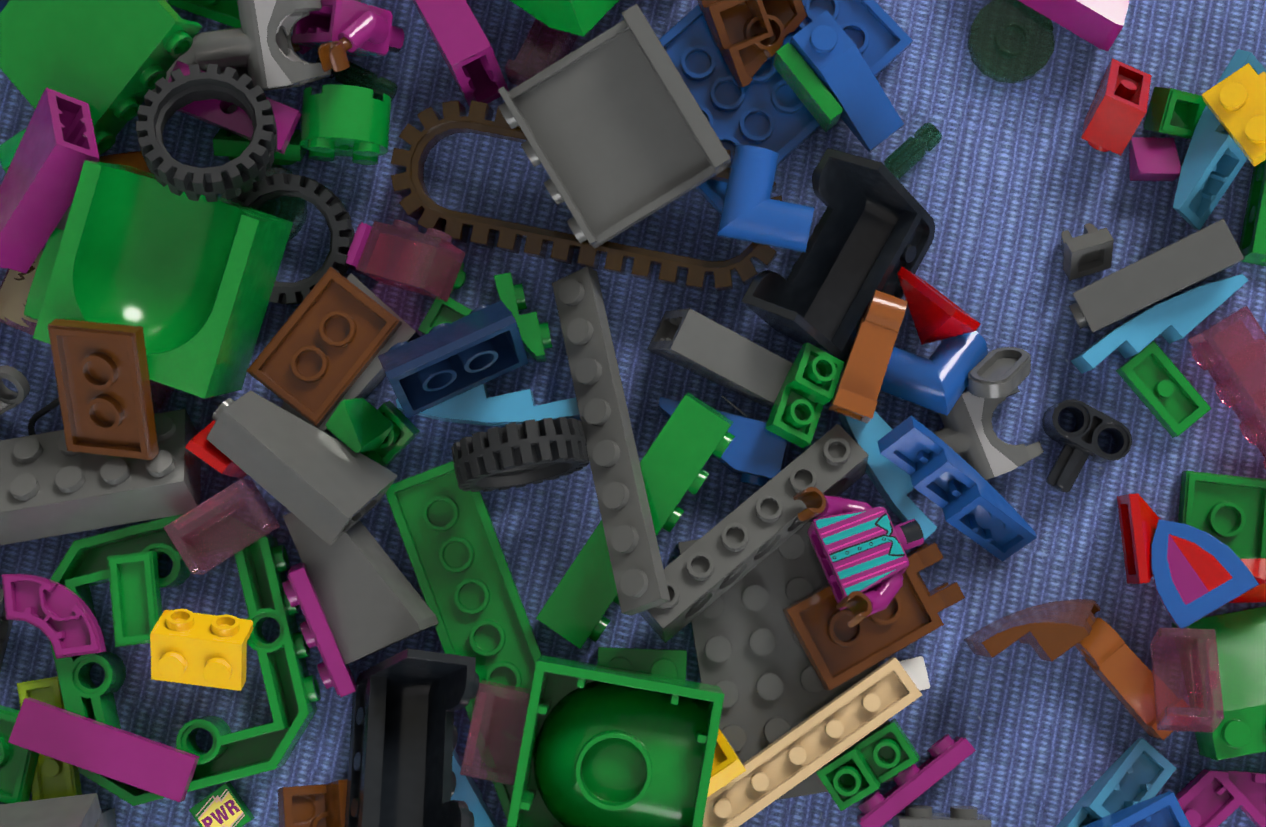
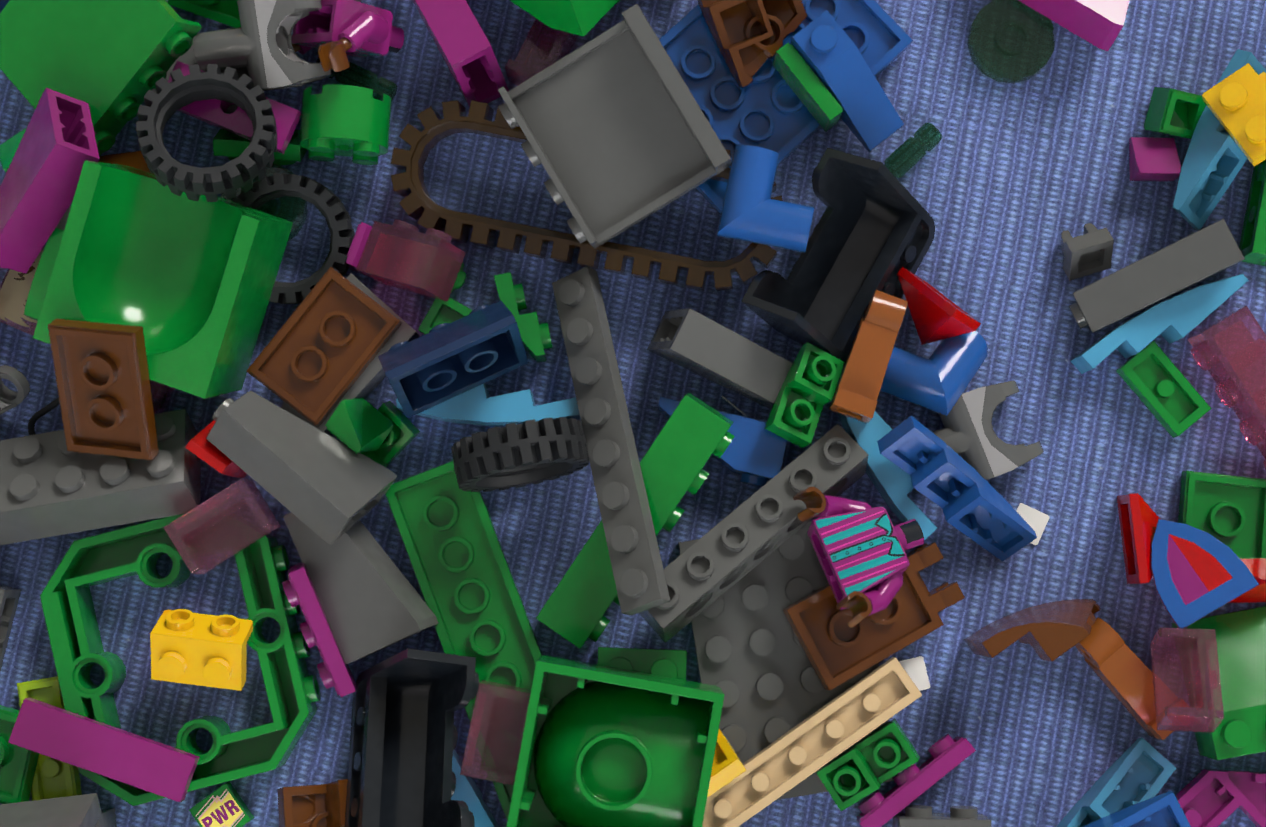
(55, 611): magenta tile -> none
(134, 596): green tile -> none
(999, 372): dark grey tile -> none
(1035, 519): none -> white sticker
(1082, 441): black beam -> none
(1117, 108): red slope -> none

